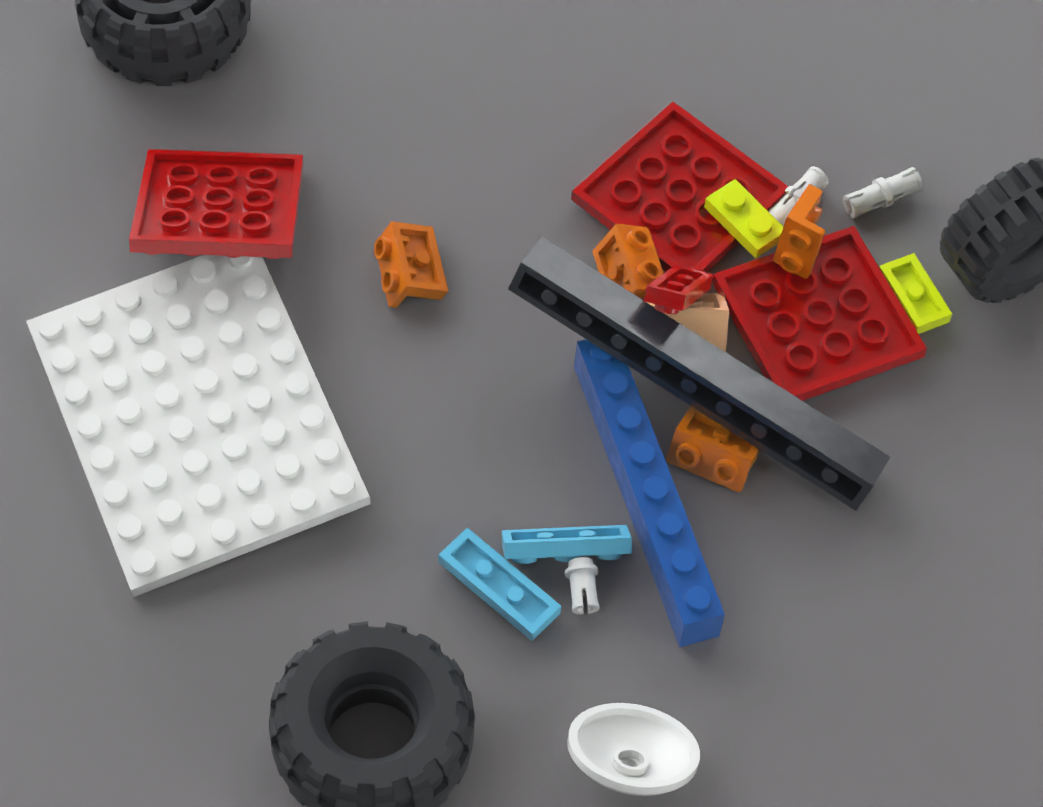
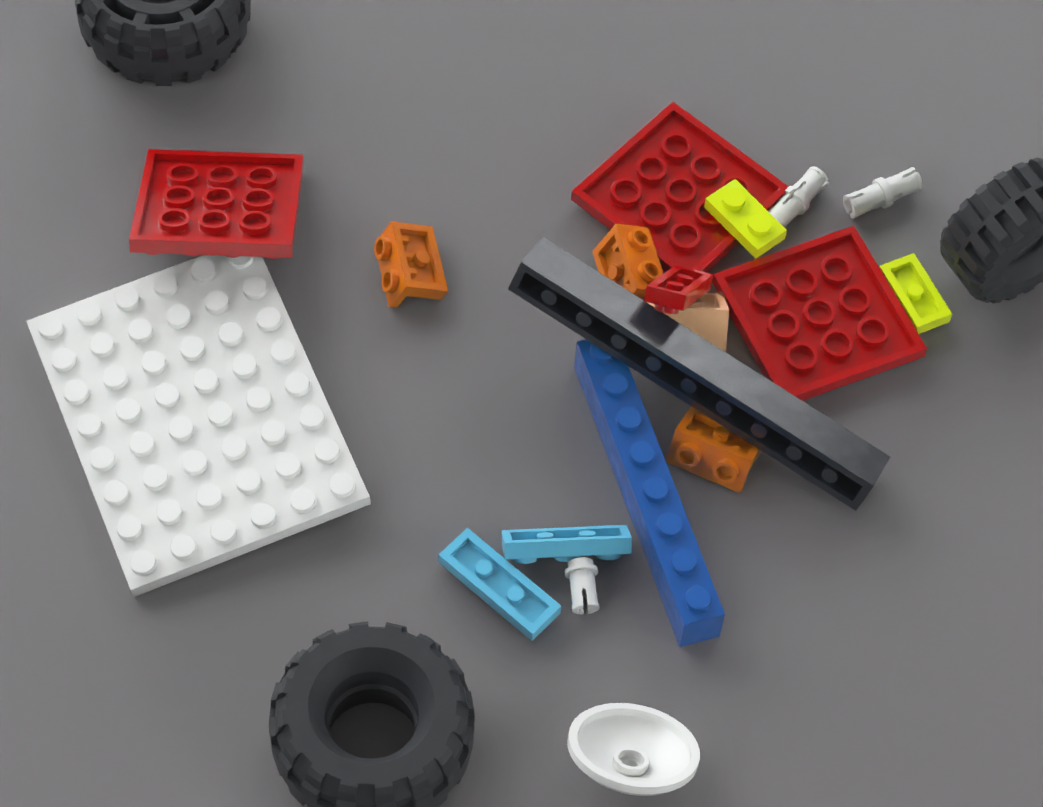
(801, 235): orange bracket -> none

